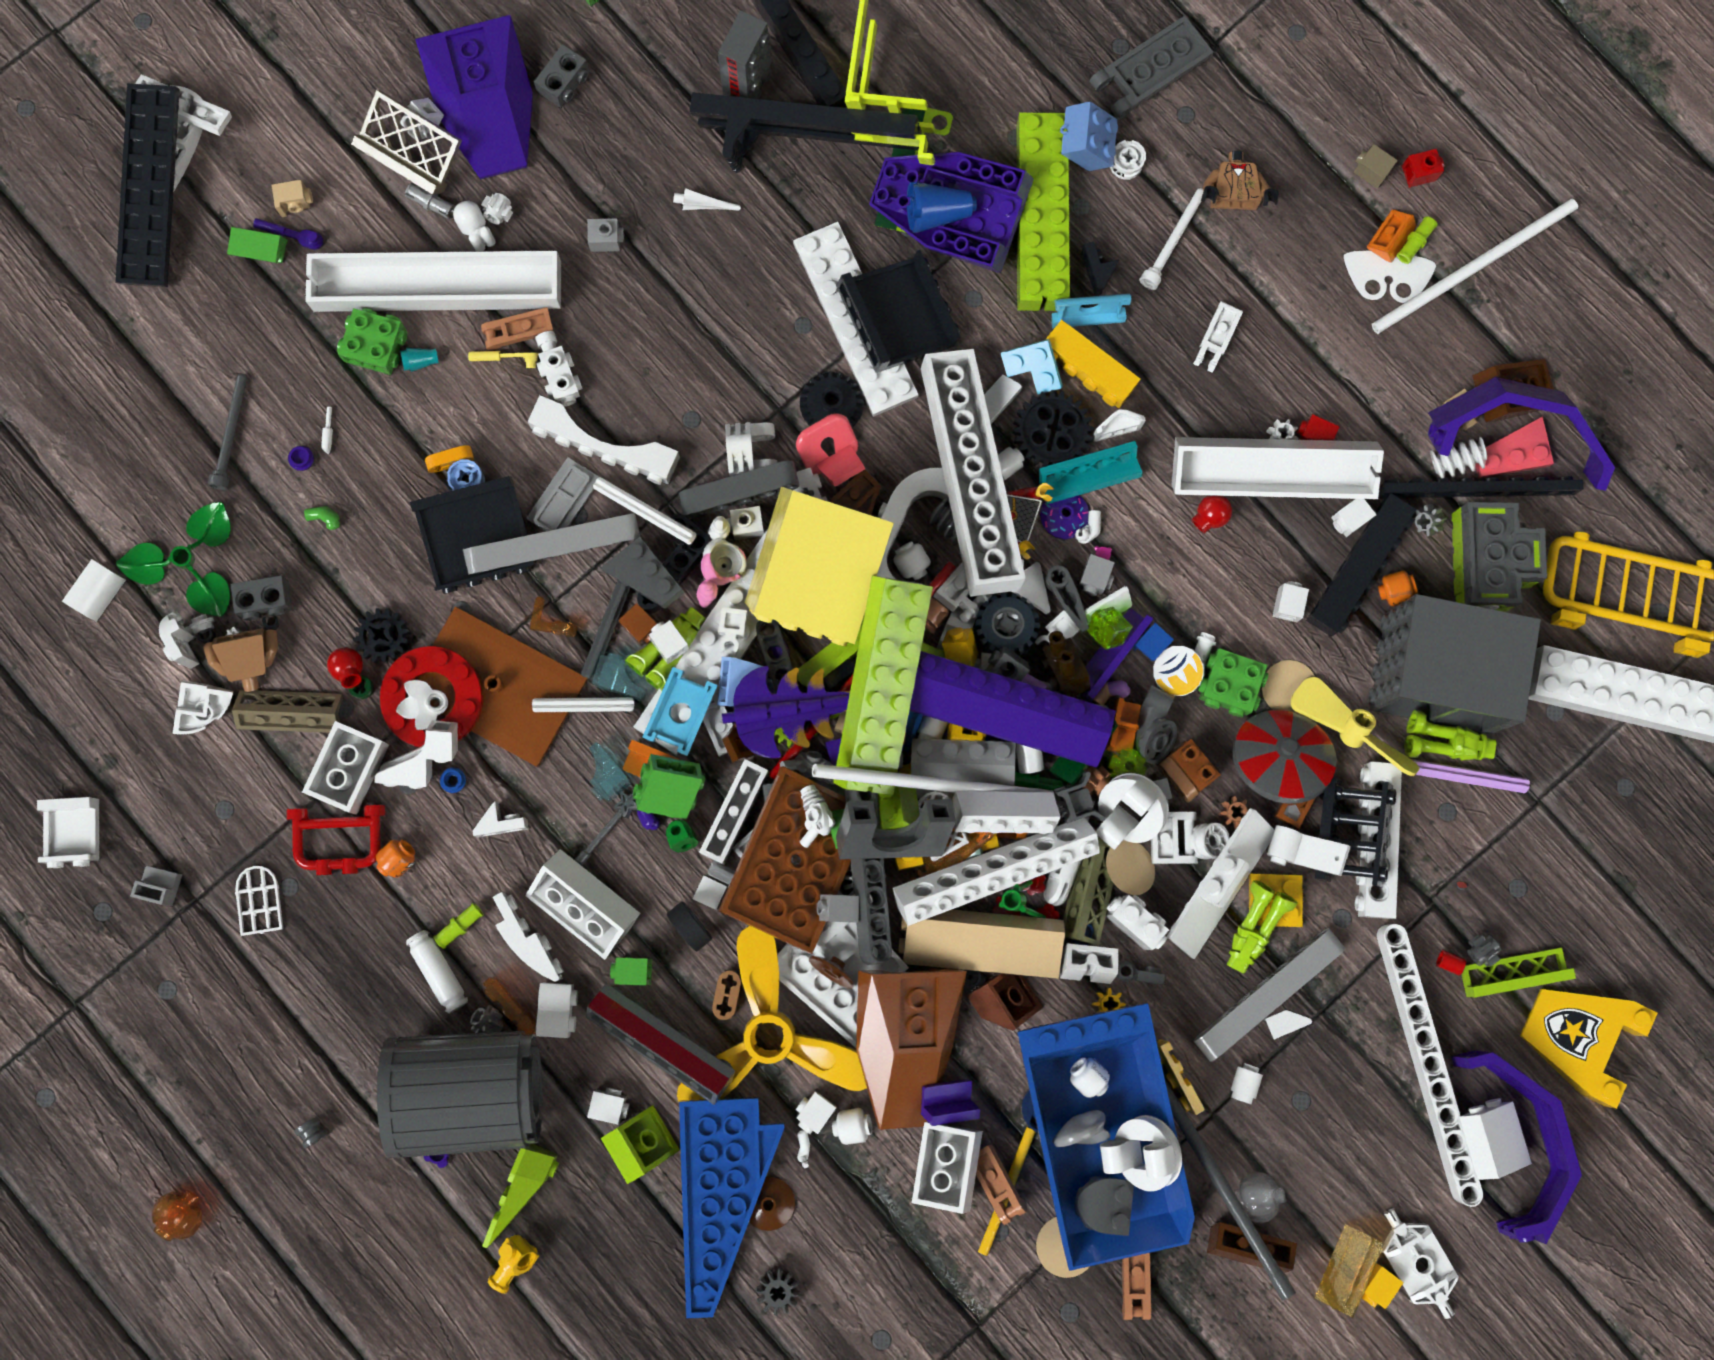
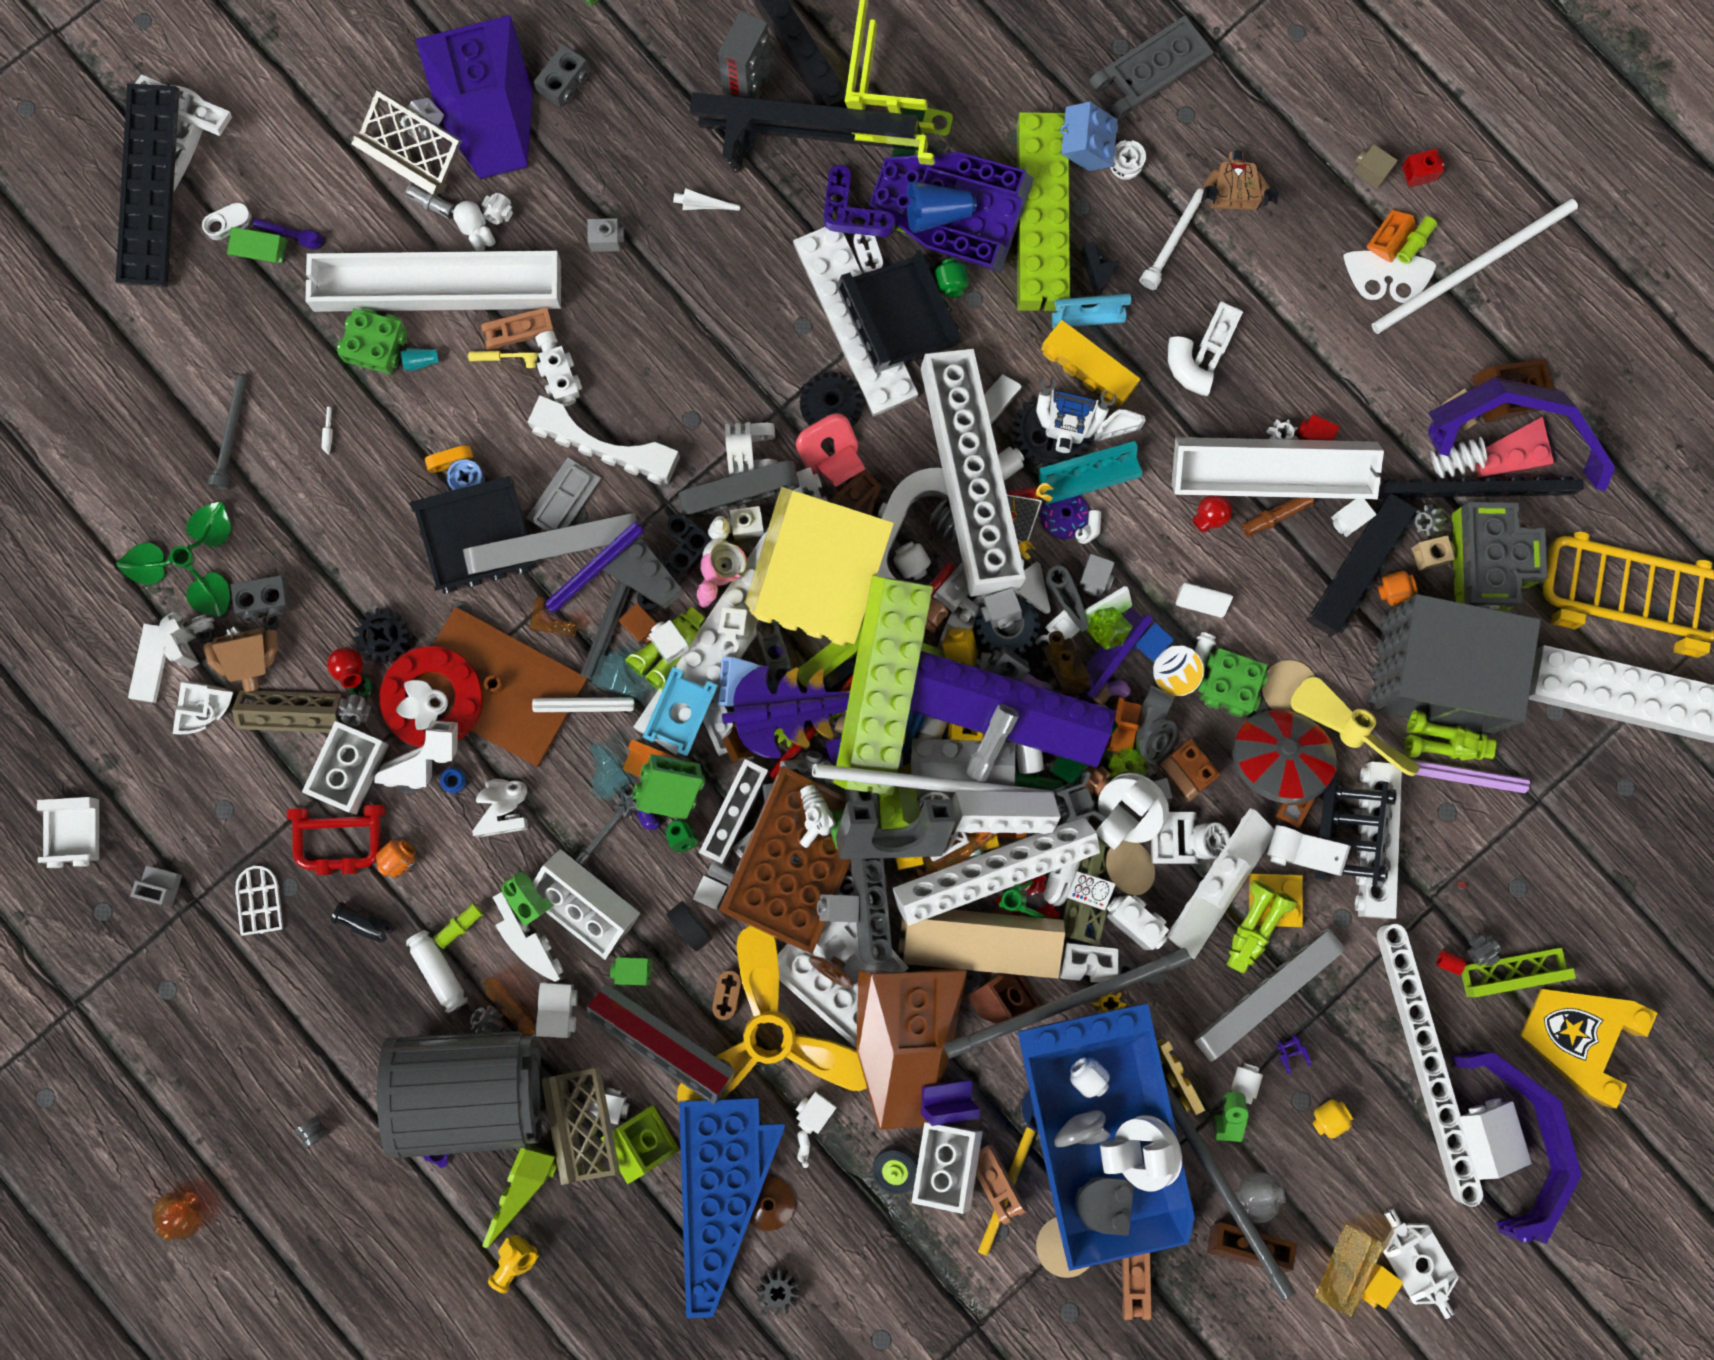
(93, 590): white brick -> none
(148, 666): none -> white tile
(234, 215): none -> white piece
(291, 197): tan brick -> none
(301, 458): dark purple plate -> none
(324, 513): bright green arm -> none
(353, 710): none -> light grey gear
(361, 922): none -> black piece
(503, 794): none -> white plate
(524, 898): none -> bright green leg
(566, 1128): none -> dark tan fence
(598, 563): none -> dark purple axle
(644, 510): white axle -> none
(847, 214): none -> dark purple beam
(852, 1126): white head -> none
(863, 254): none -> white beam
(895, 1169): none -> black wheel
(951, 278): none -> green head
(967, 1042): none -> dark grey piece
(995, 736): none -> light grey axle
(1001, 609): none -> light grey brick
(1035, 358): plate -> none
(1069, 416): none -> torso
(1091, 890): none -> white sticker
(1103, 552): dark pink piece -> none
(1185, 369): none -> white cylinder
(1203, 599): none -> white slope
(1227, 813): nougat gear -> none
(1234, 1118): none -> bright green leg
(1269, 518): none -> dark orange pin
(1286, 1022): white sticker -> none
(1290, 601): white brick -> none
(1300, 1049): none -> dark purple piece
(1332, 1118): none -> yellow head
(1424, 557): none -> tan brick

